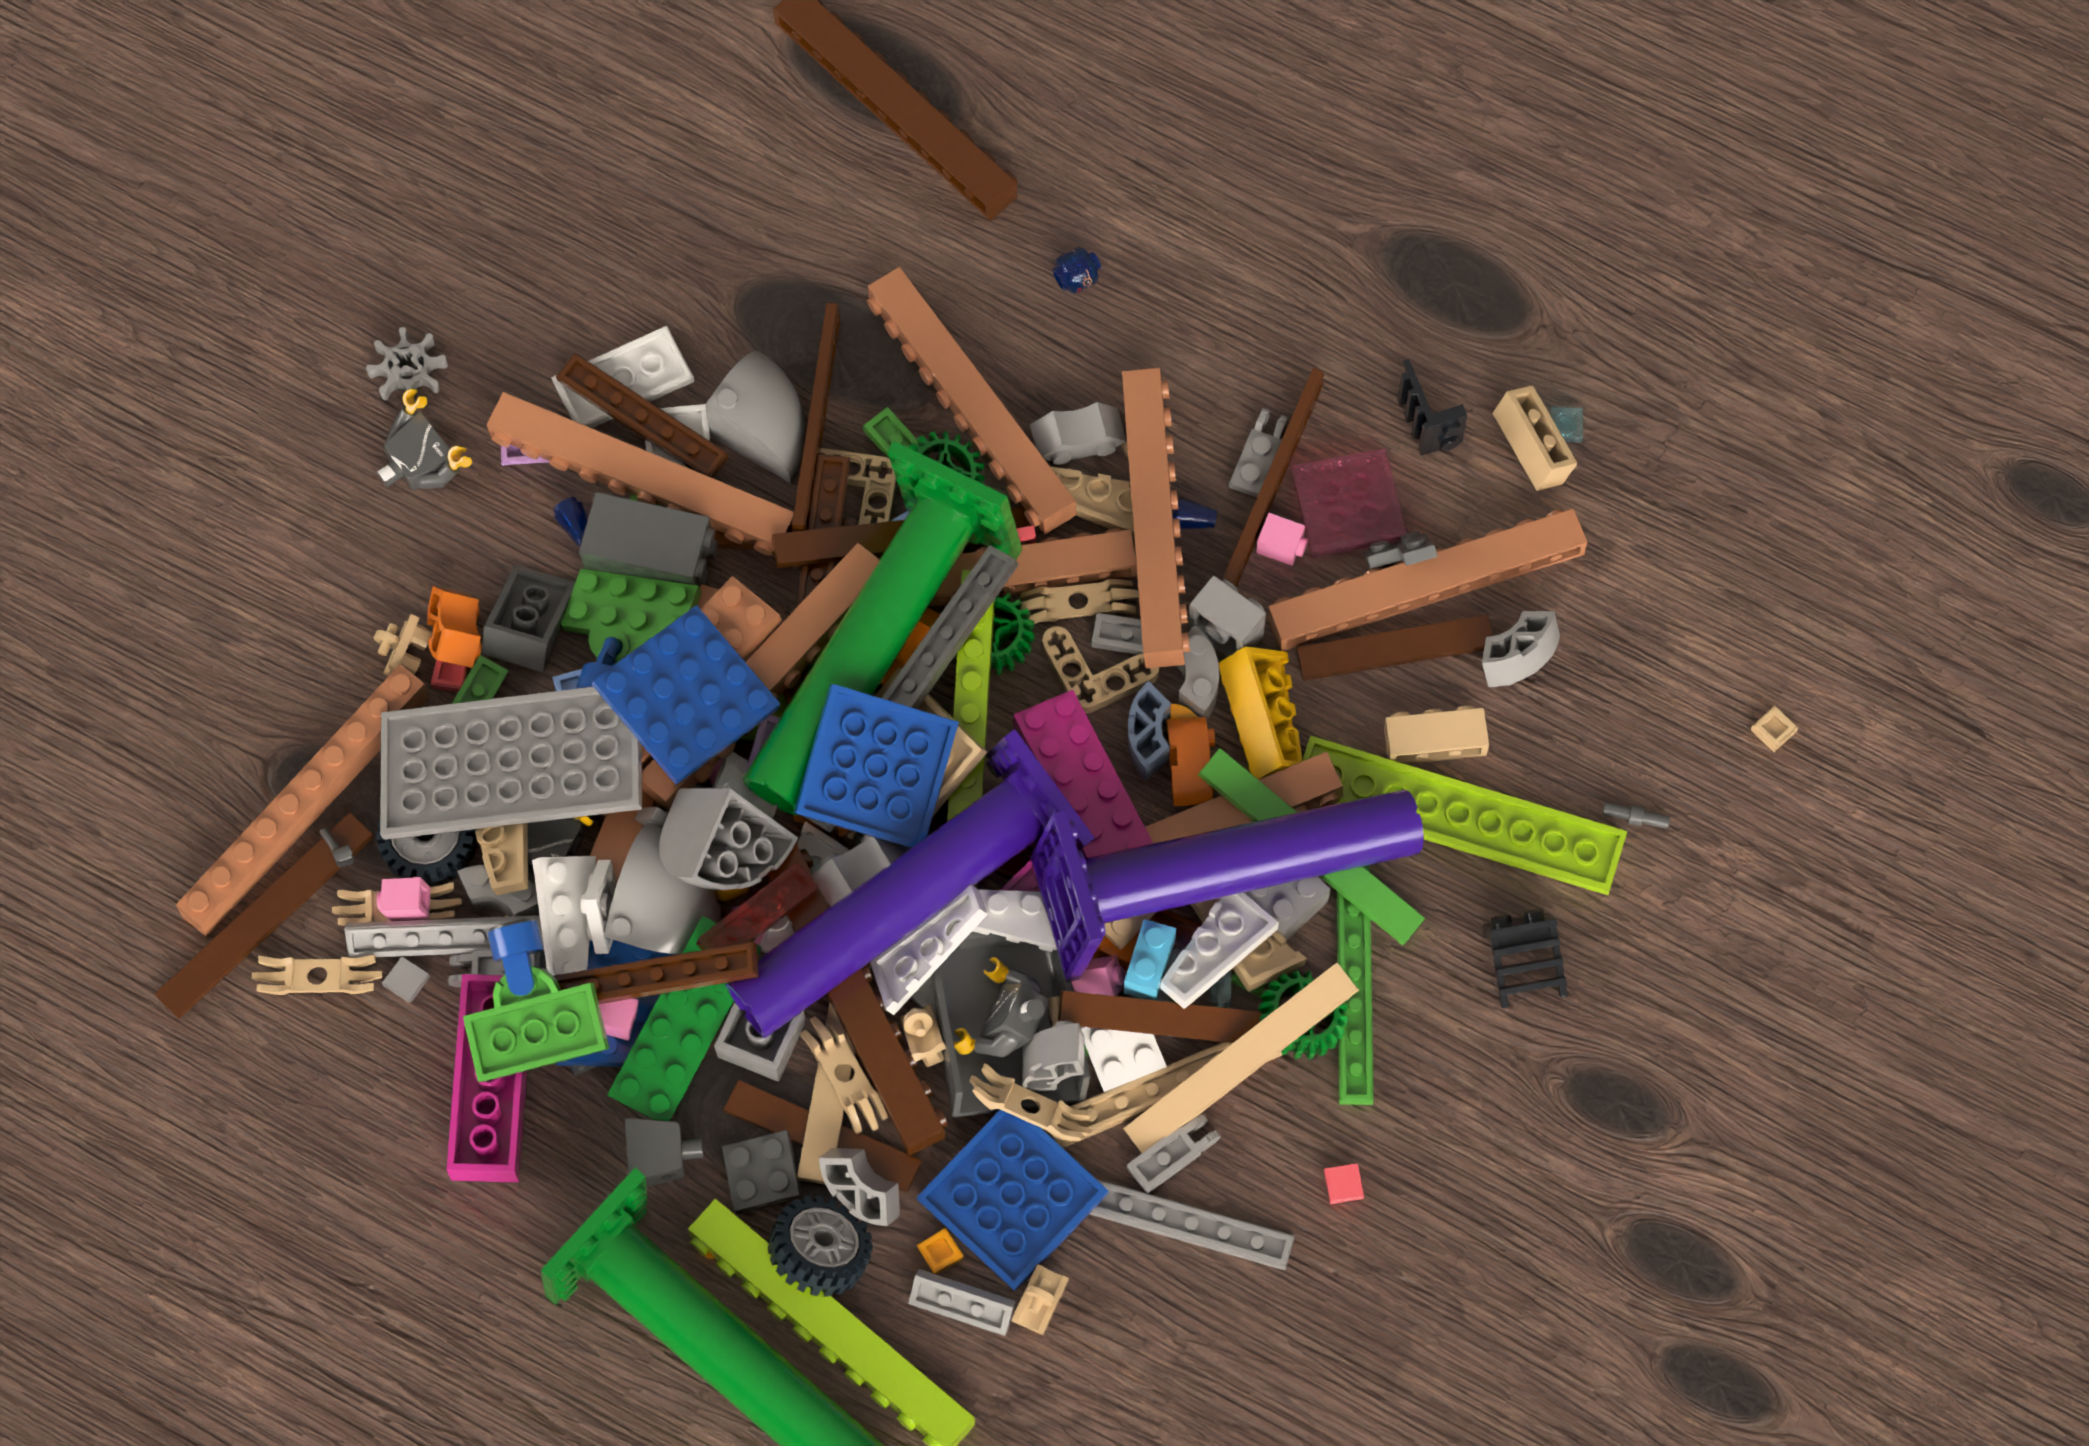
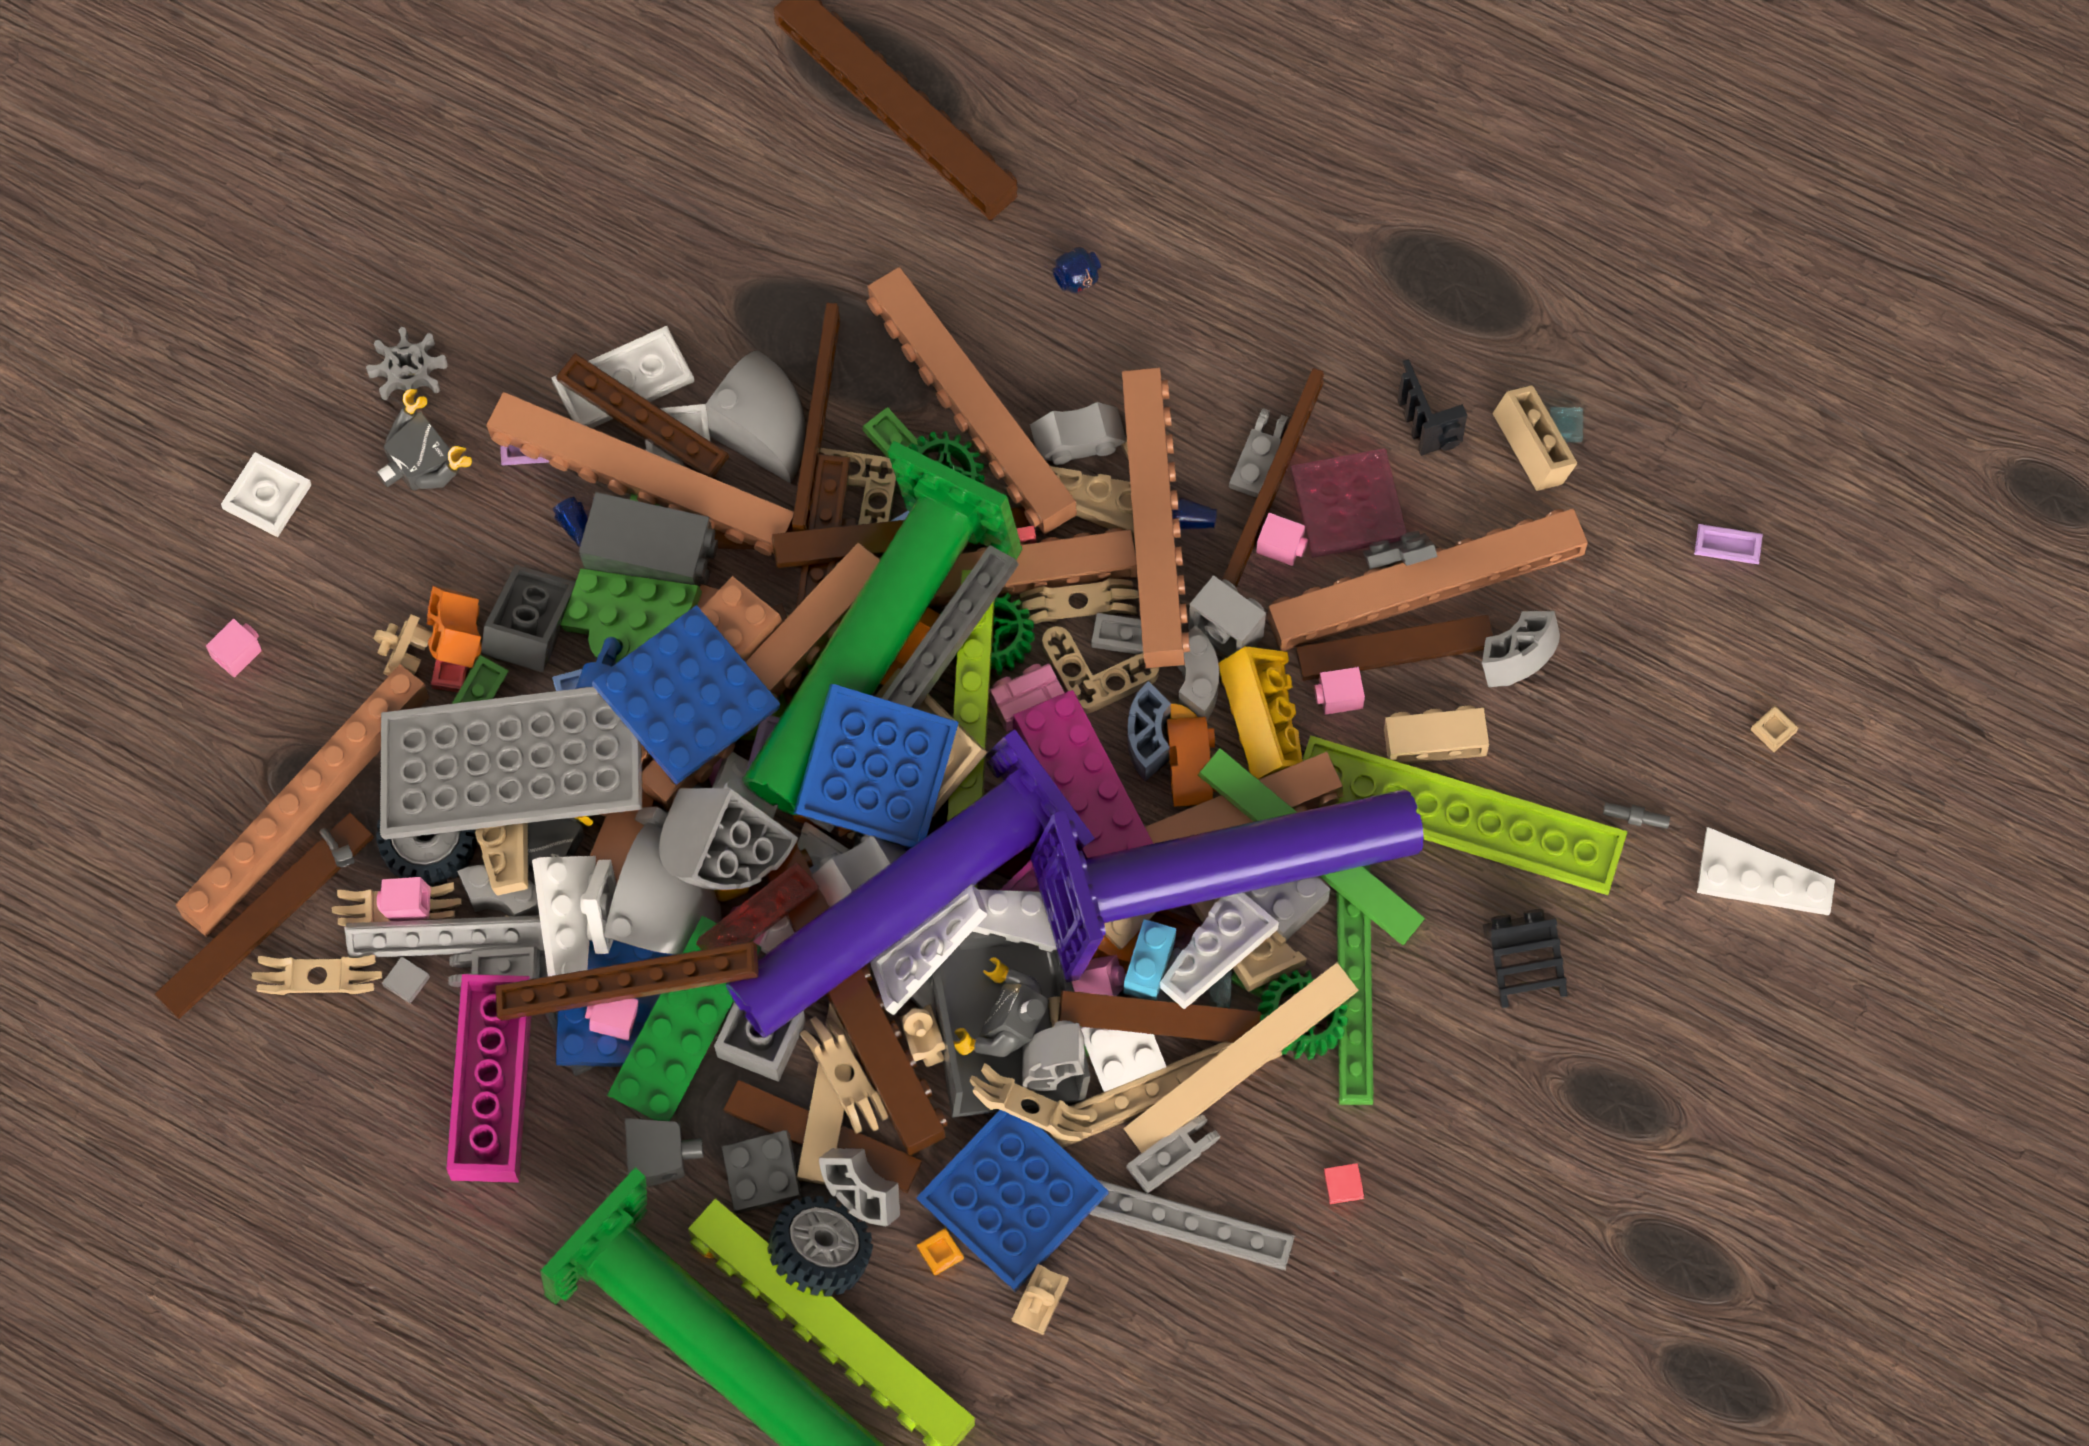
(234, 647): none -> bright pink brick
(266, 494): none -> white plate
(531, 1015): bright green plate -> none
(962, 1302): light grey plate -> none
(1023, 692): none -> bright pink brick
(1340, 691): none -> bright pink brick
(1728, 544): none -> lavender tile
(1753, 875): none -> white wing

